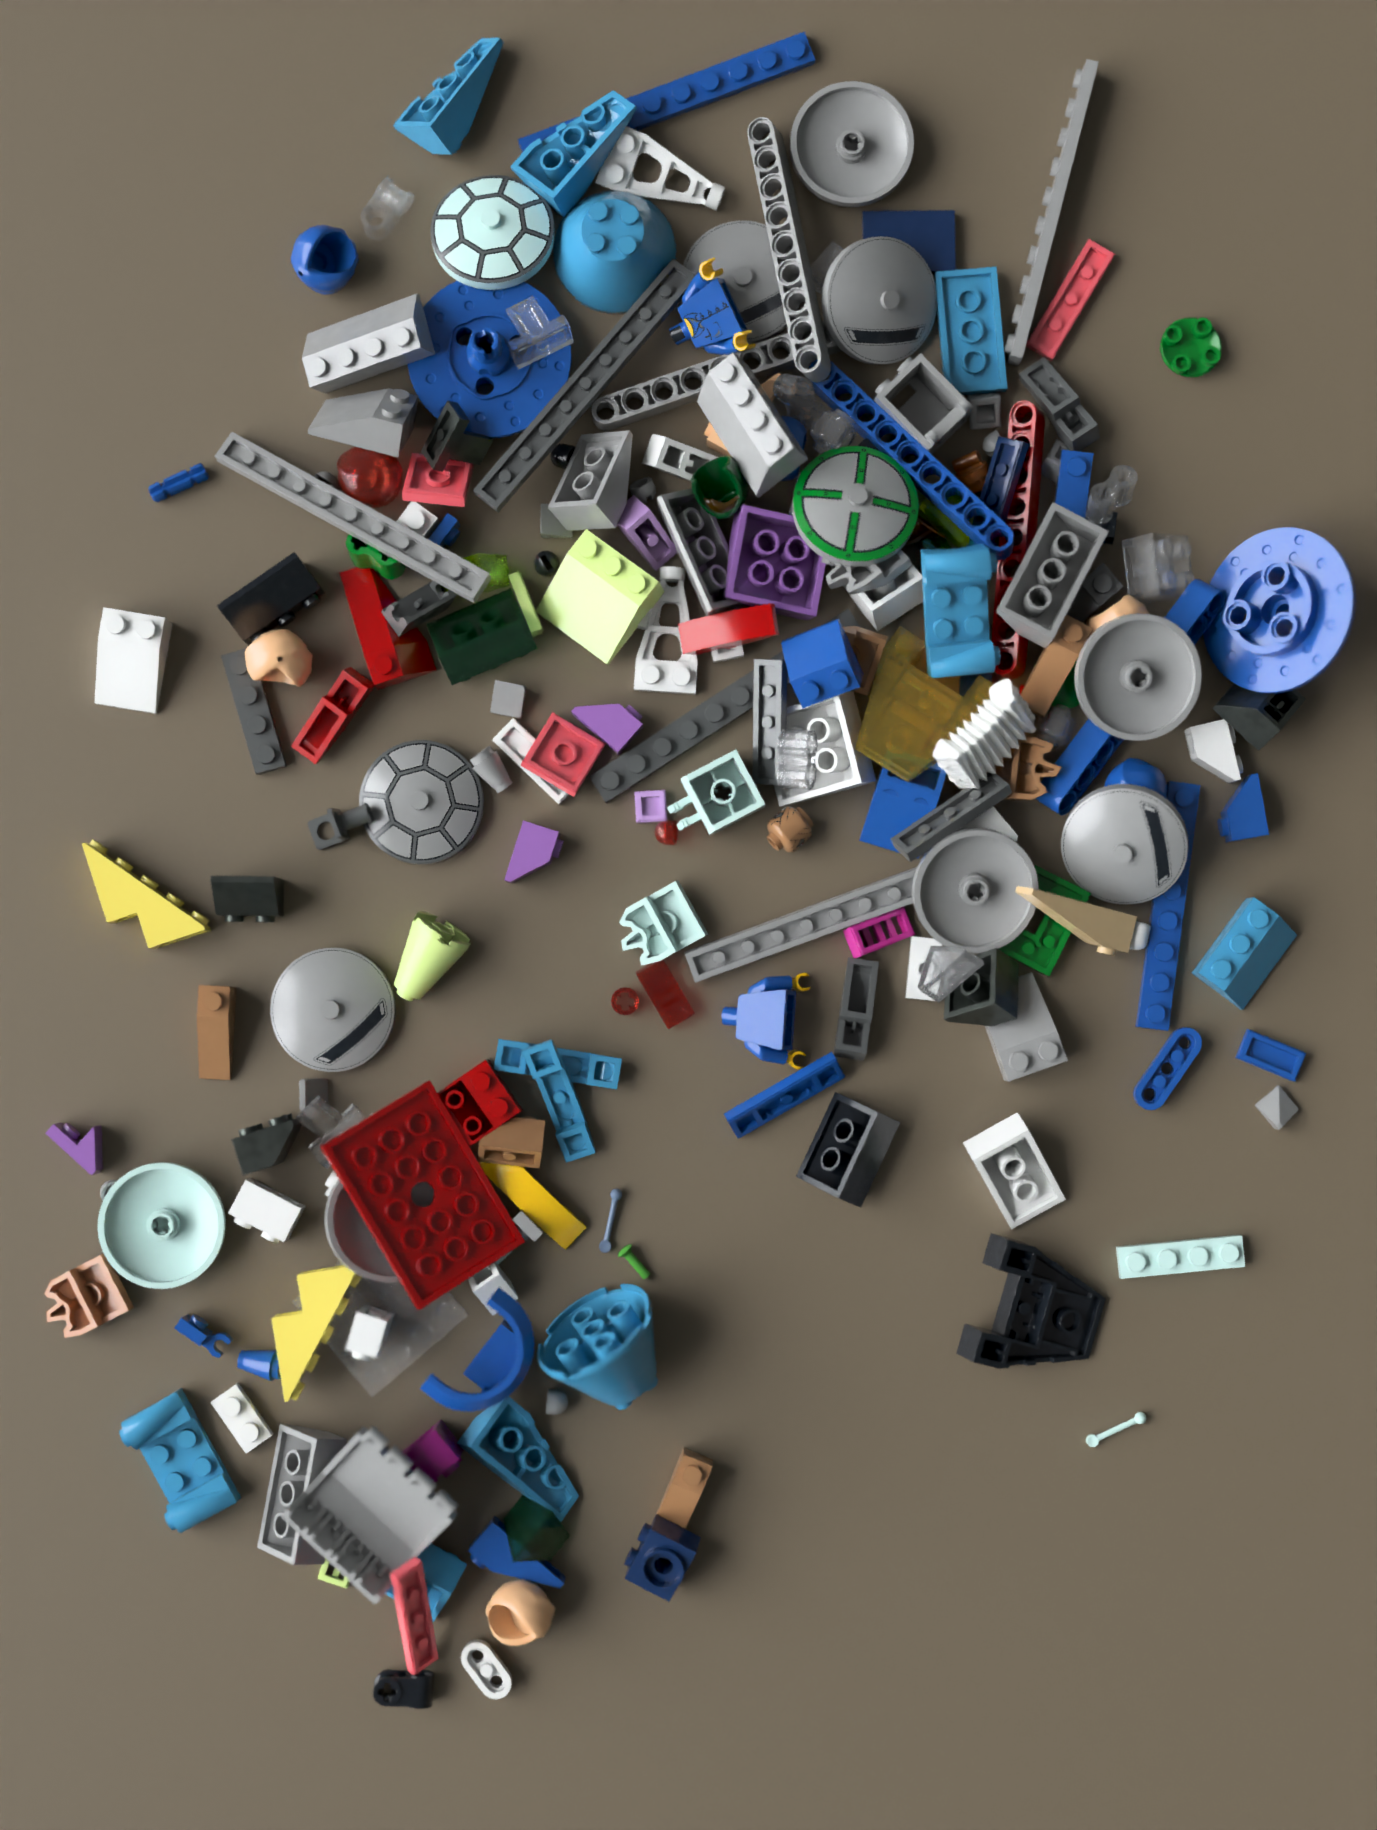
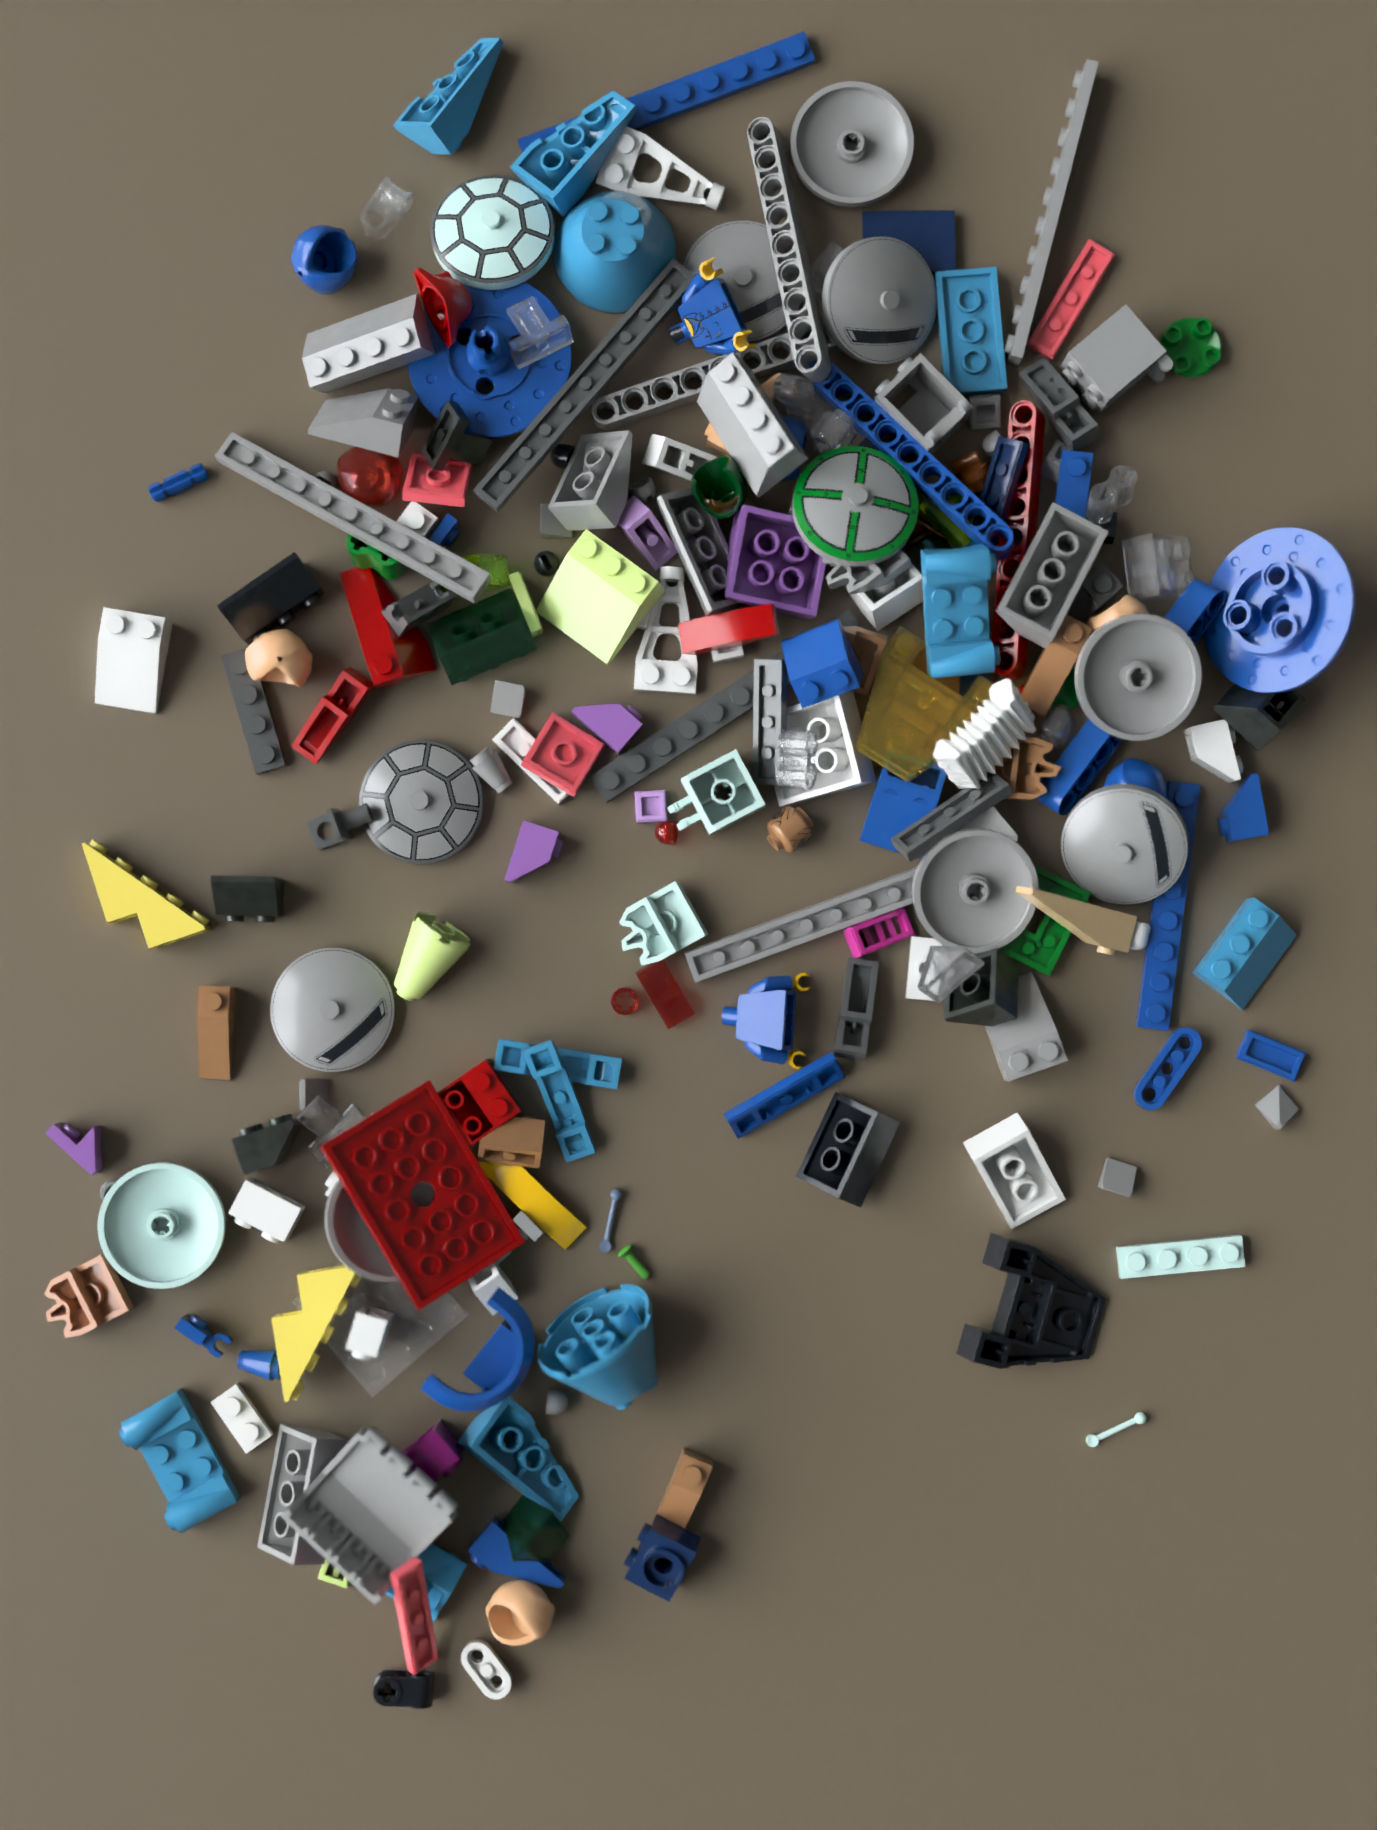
(445, 302): none -> red hat
(1114, 360): none -> light grey container
(1117, 1177): none -> light grey slope

